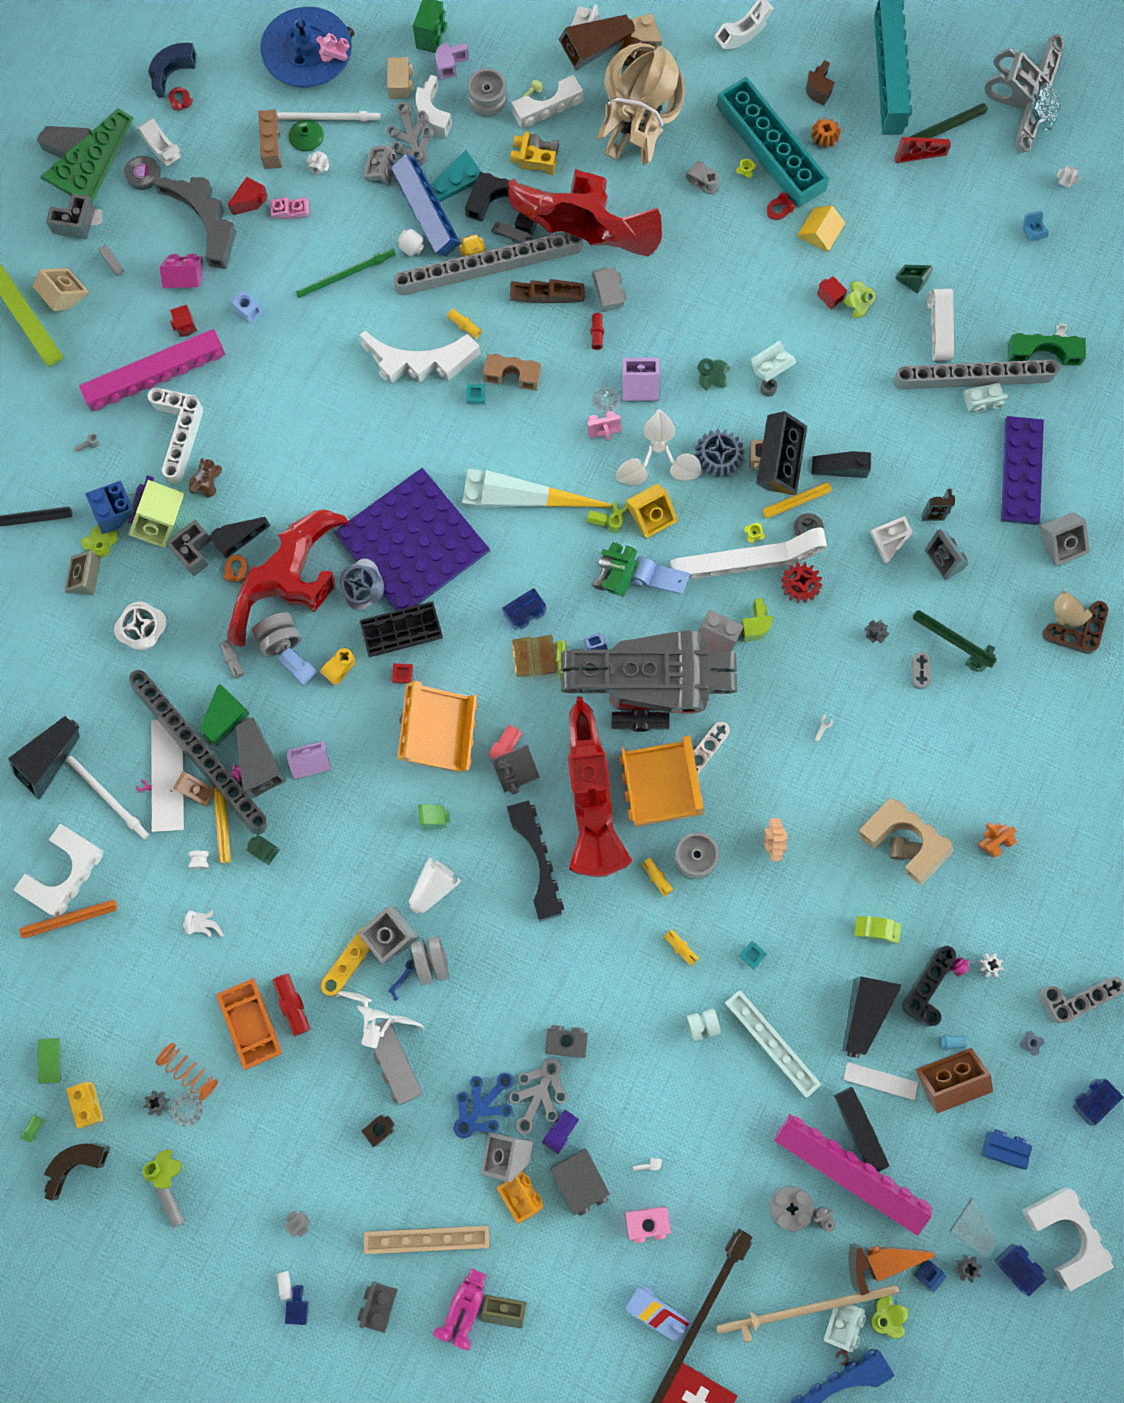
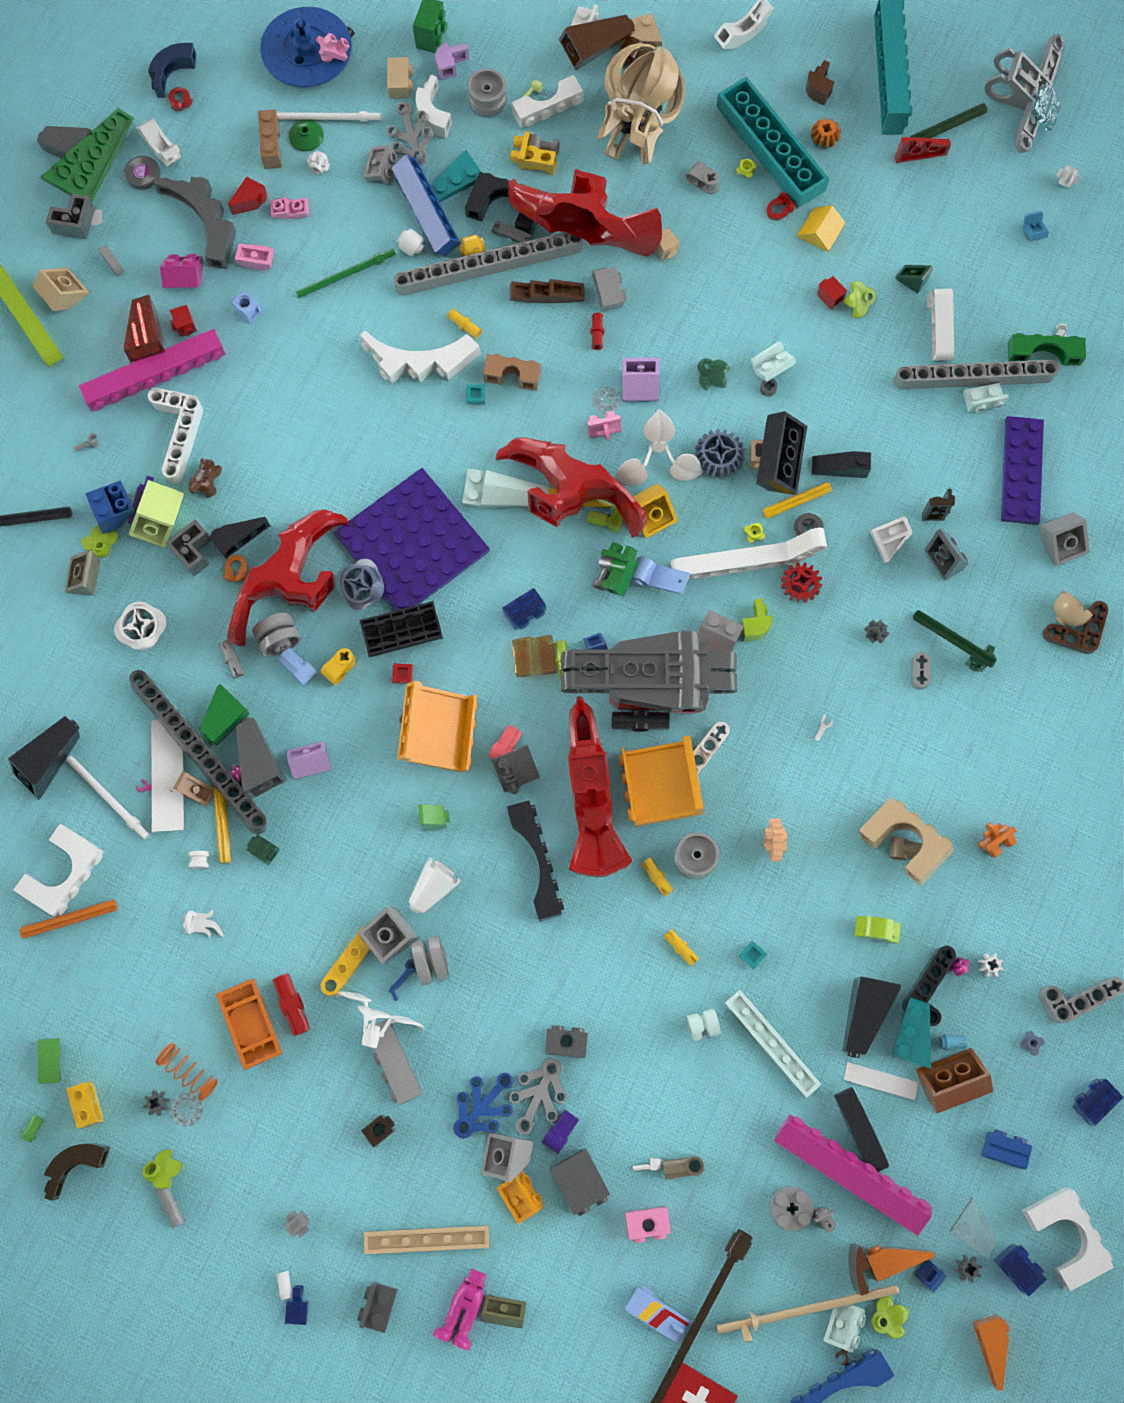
(143, 330): none -> clear red slope
(254, 256): none -> bright pink slope
(574, 482): none -> red animal
(669, 245): none -> tan brick
(680, 1167): none -> dark tan piece
(914, 1034): none -> teal wing
(994, 1346): none -> orange slope

